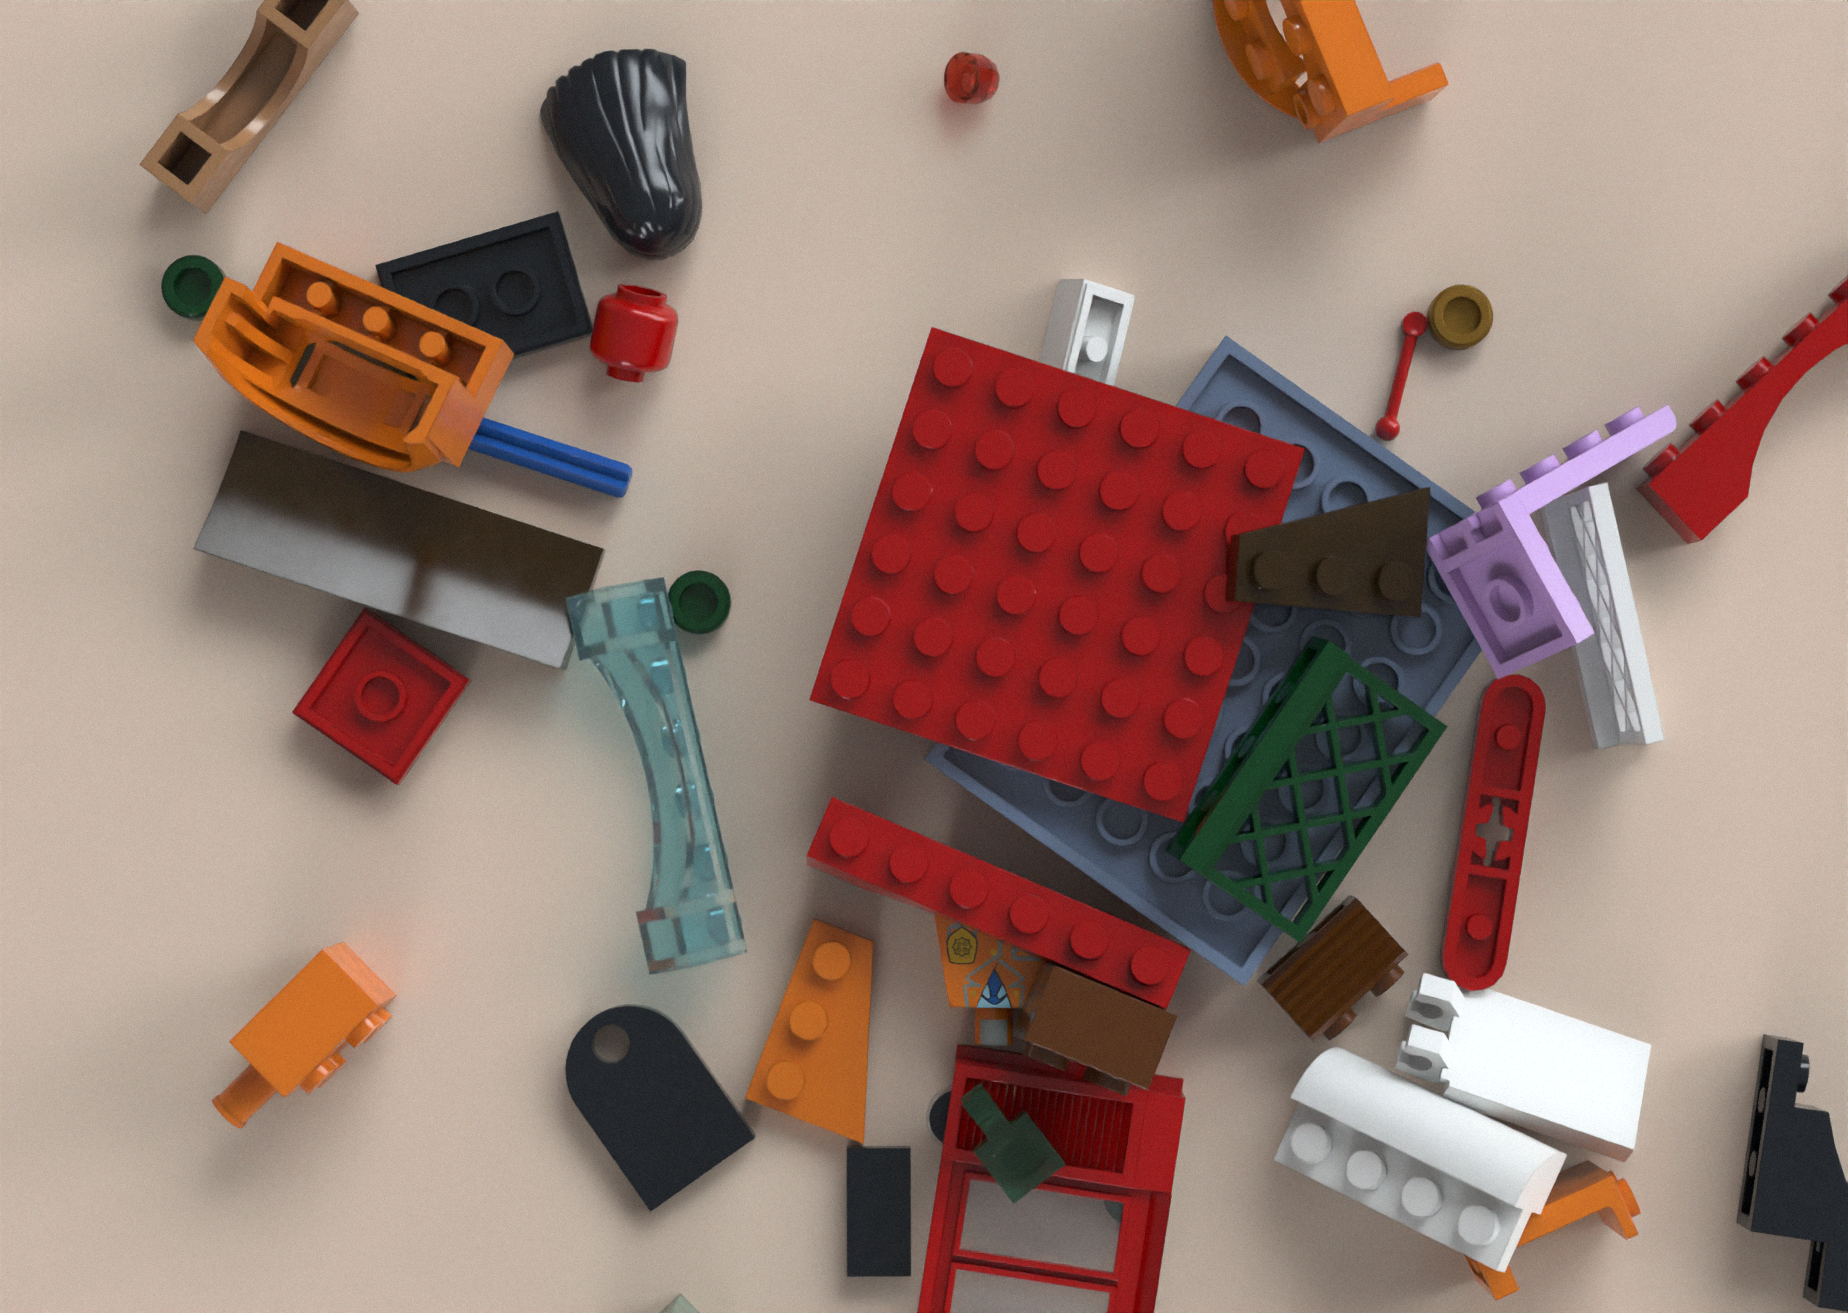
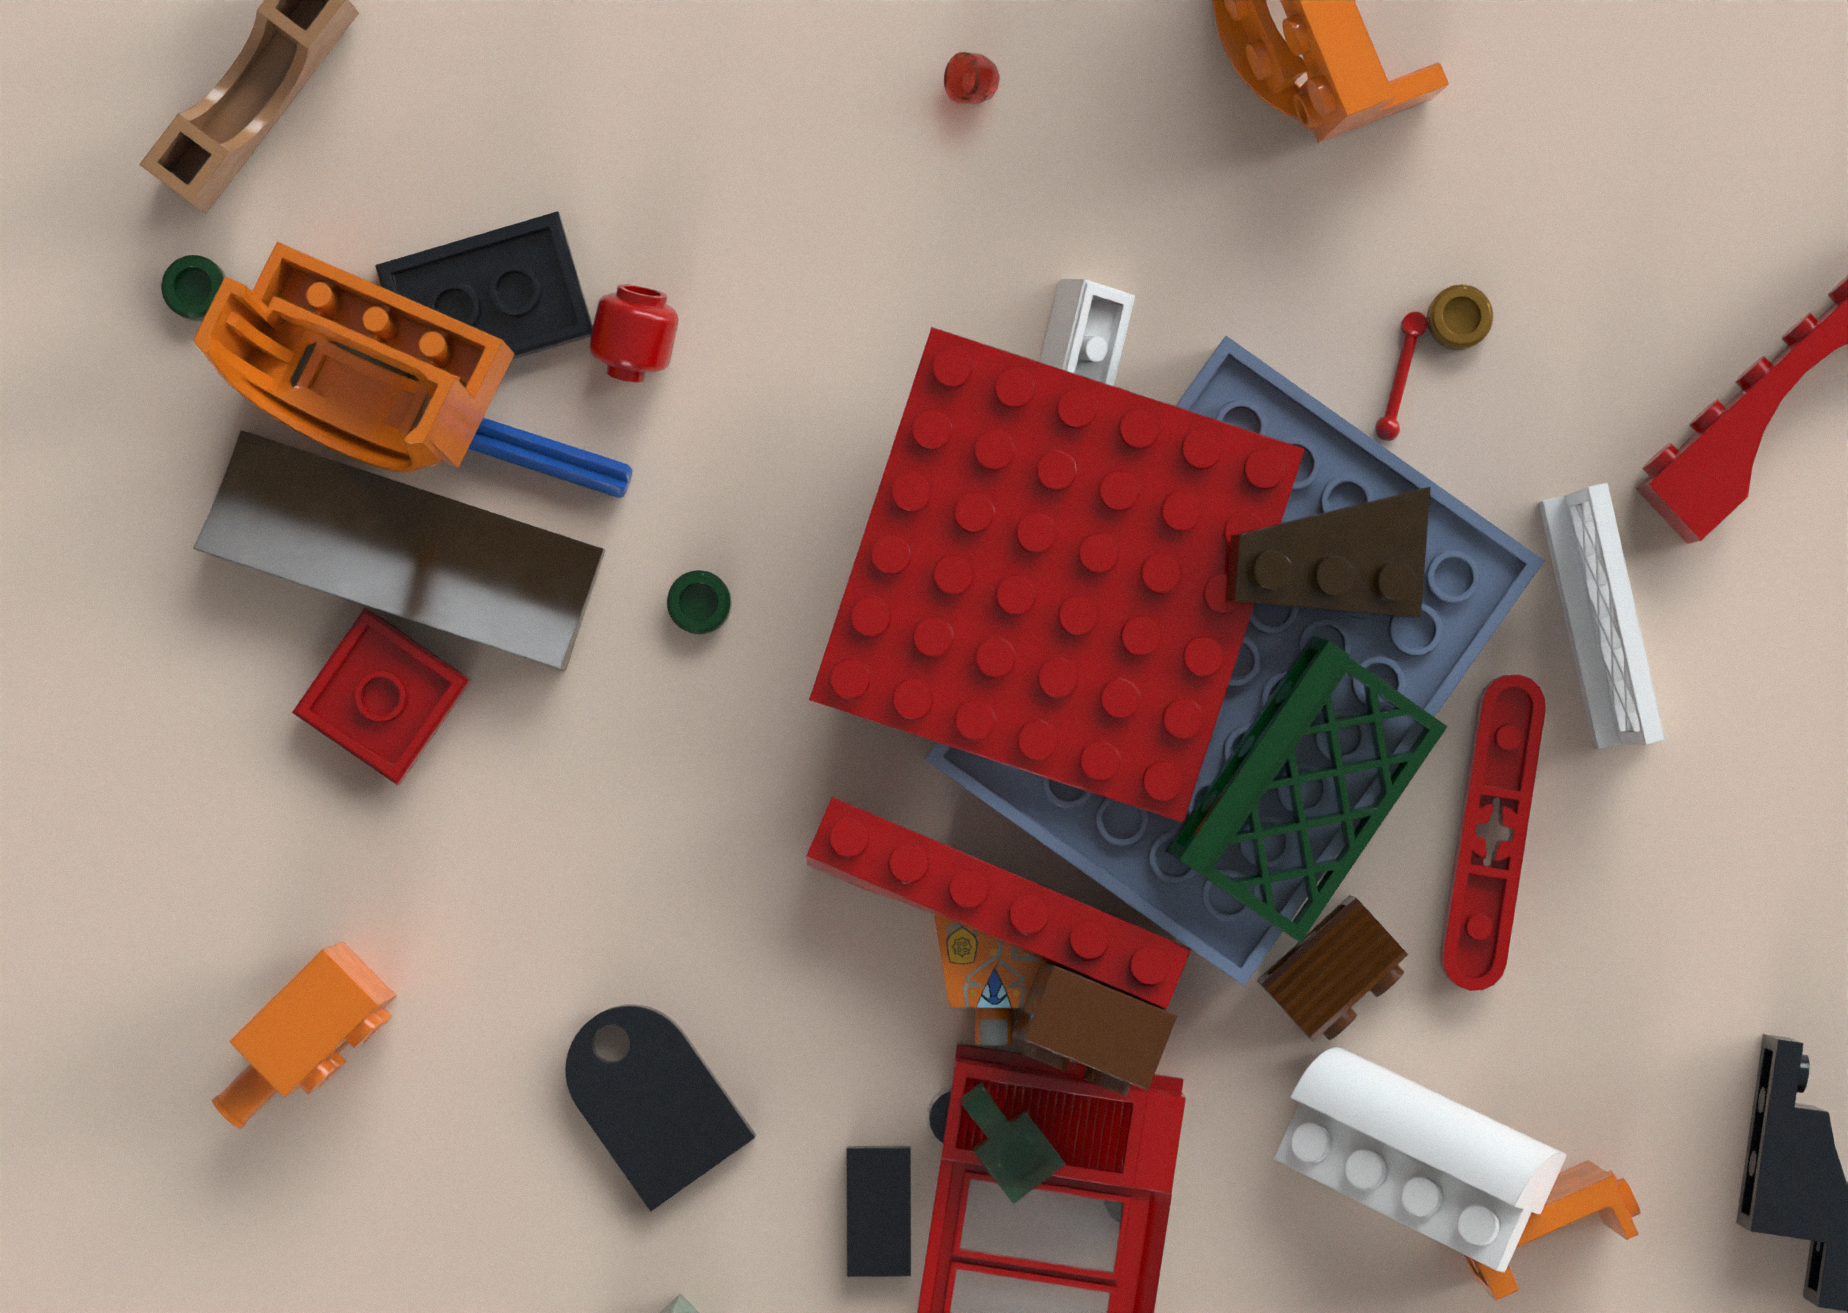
(630, 147): black hair -> none
(691, 895): clear light blue arch -> none
(820, 1036): orange wing -> none
(1503, 566): lavender bracket -> none
(1527, 1065): white tile -> none

